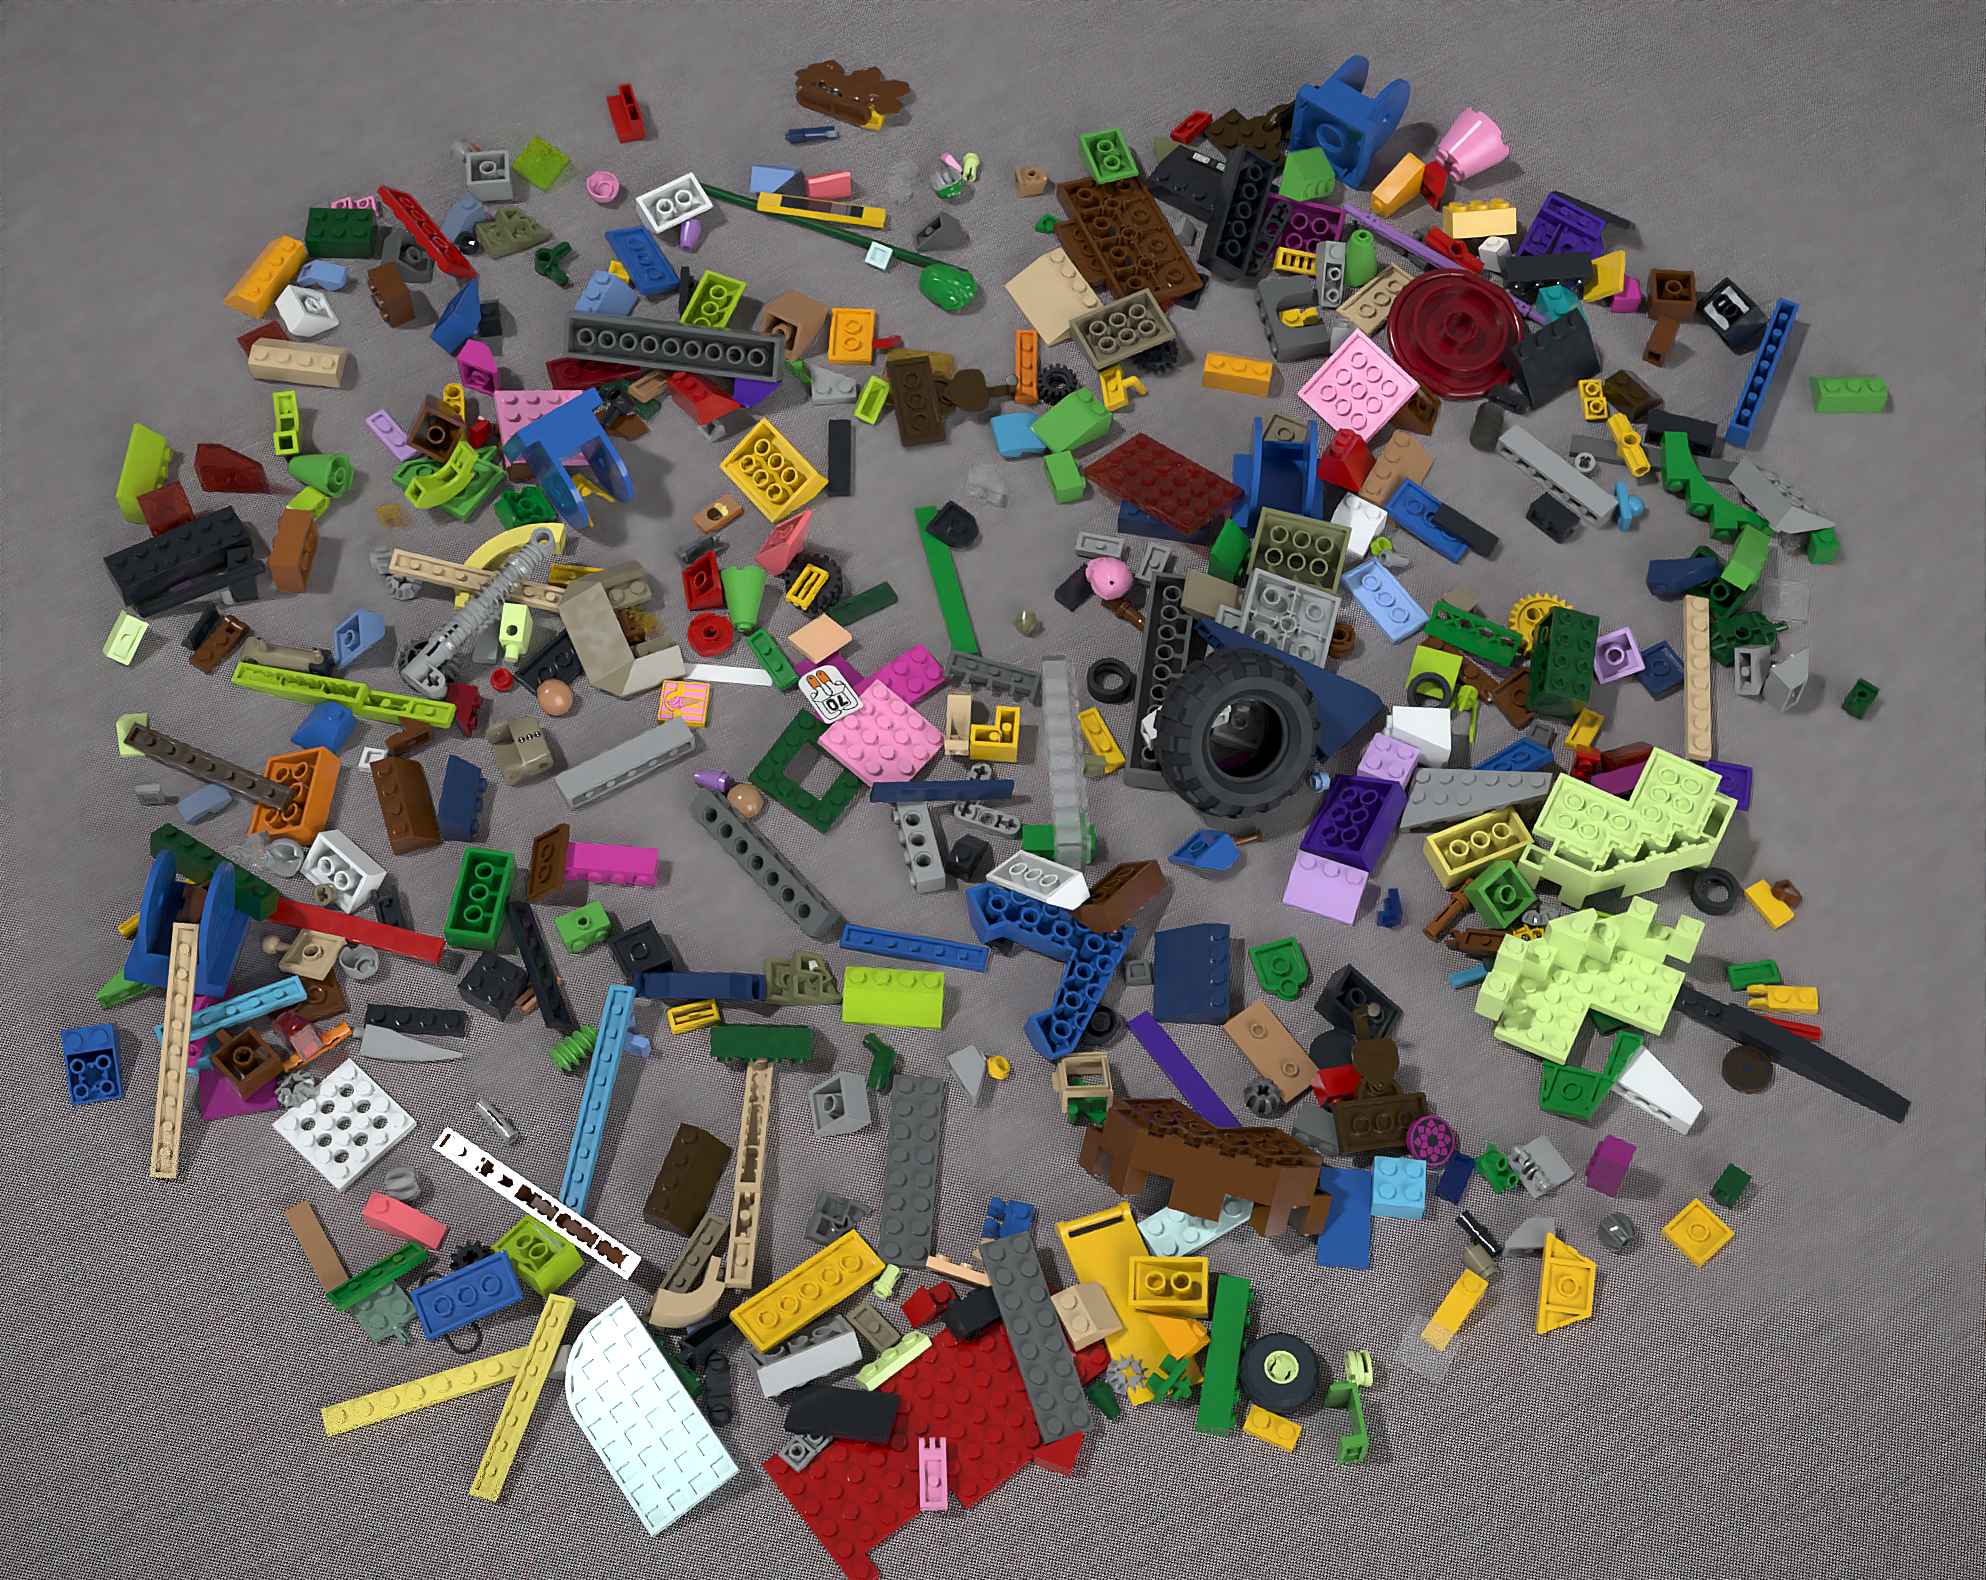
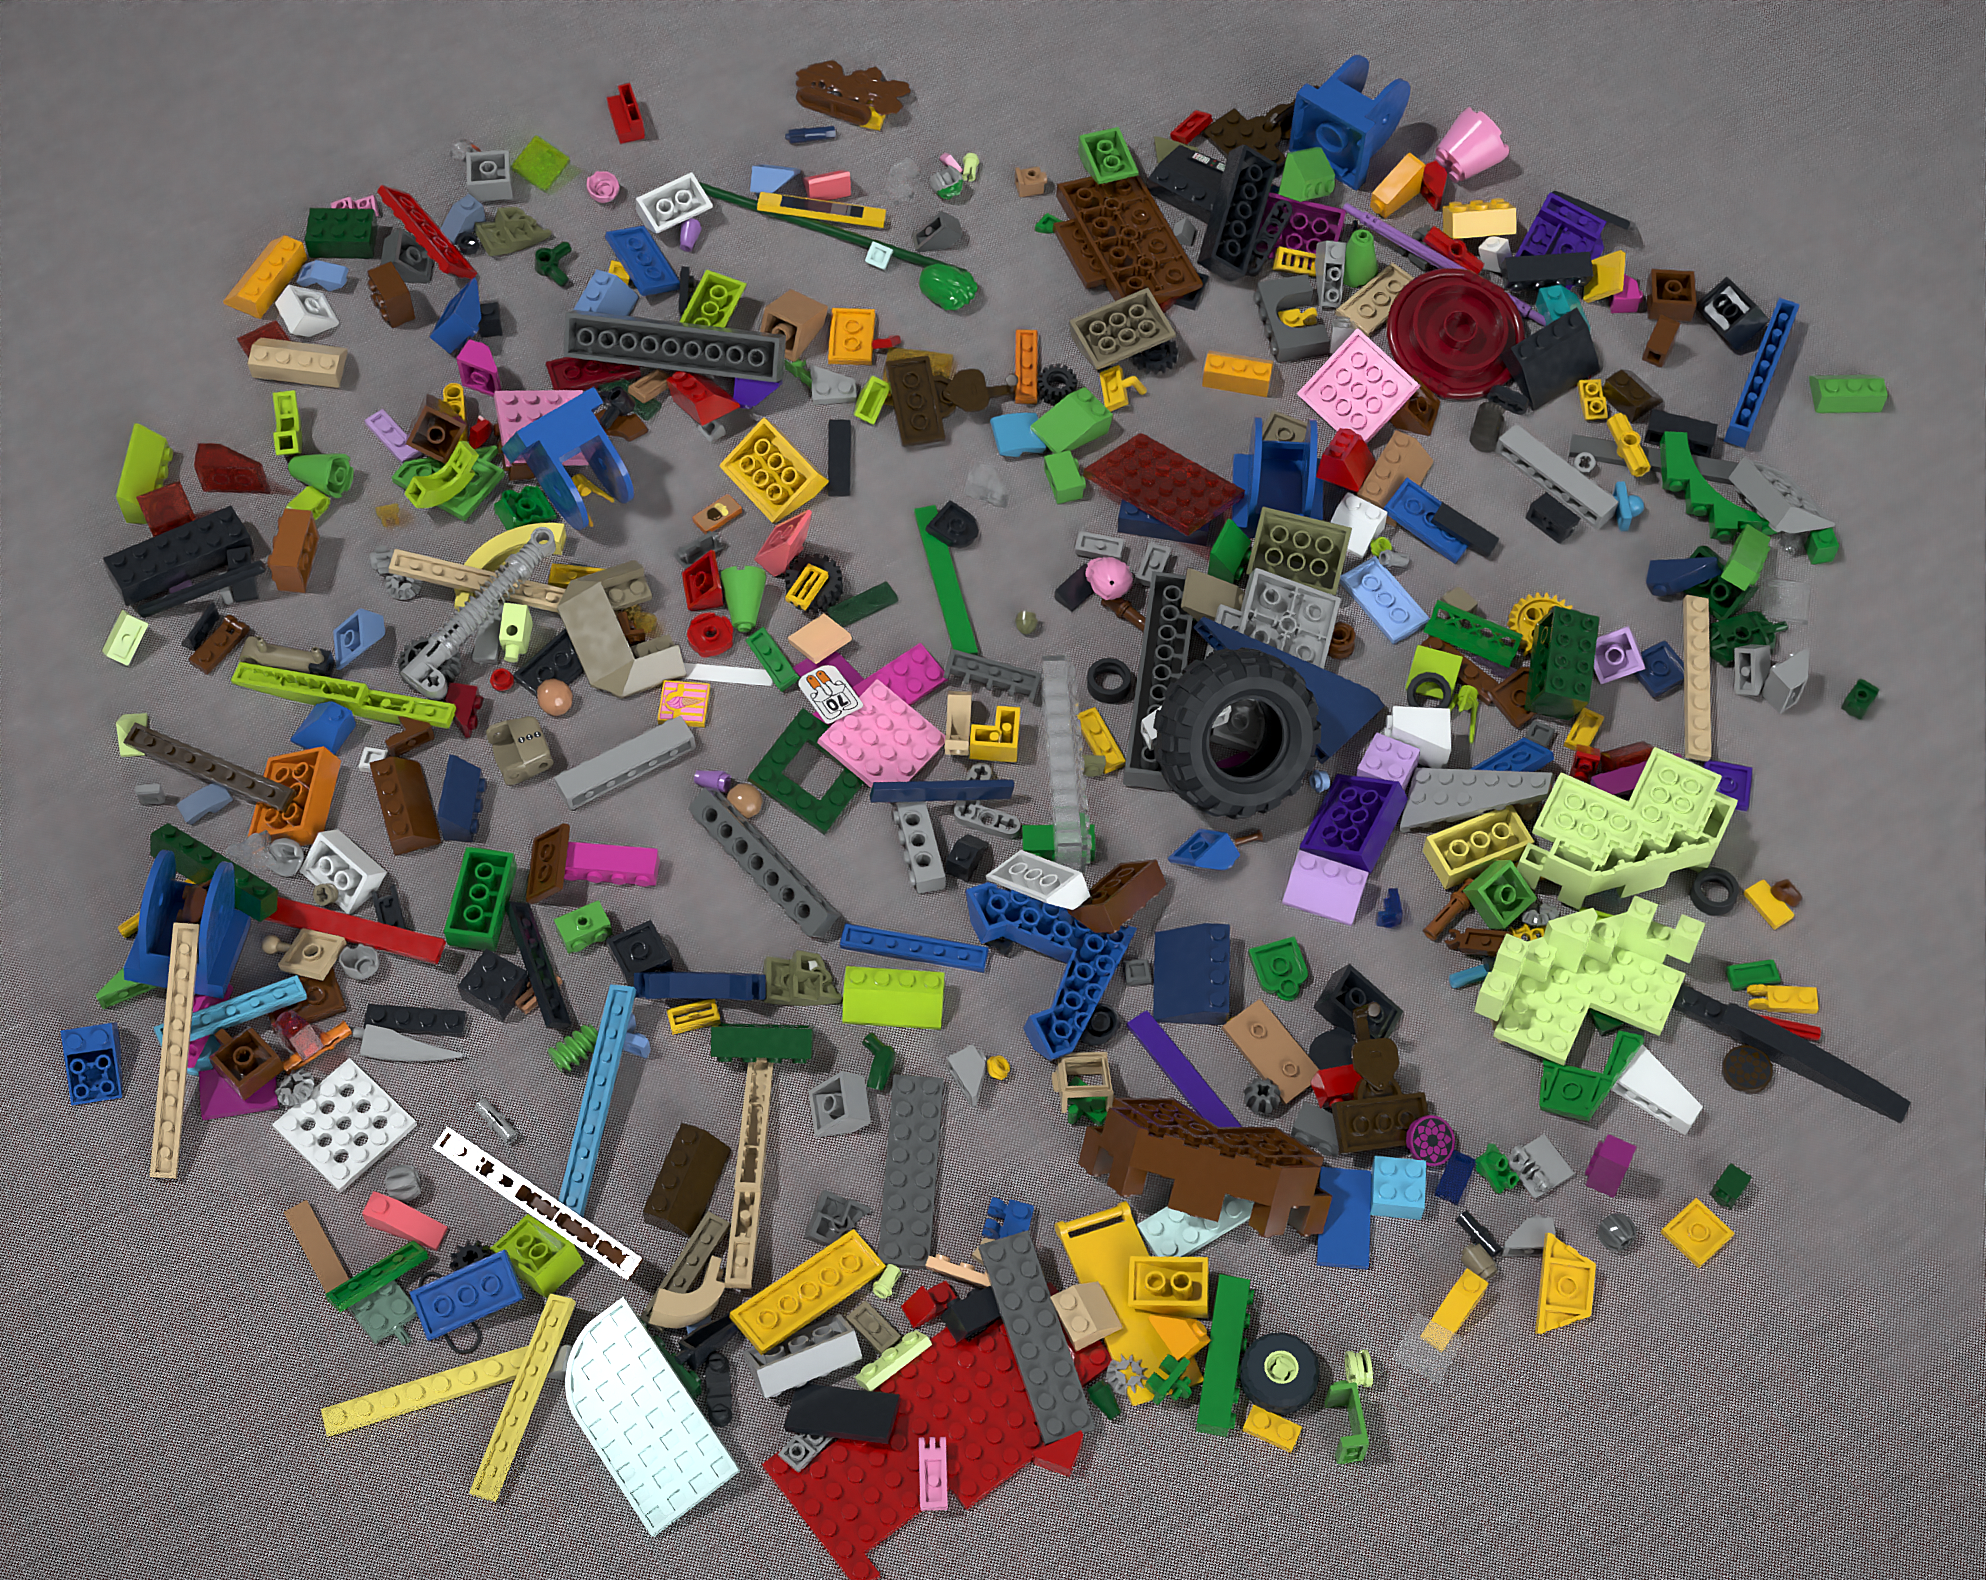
(1051, 295): tan slope -> none

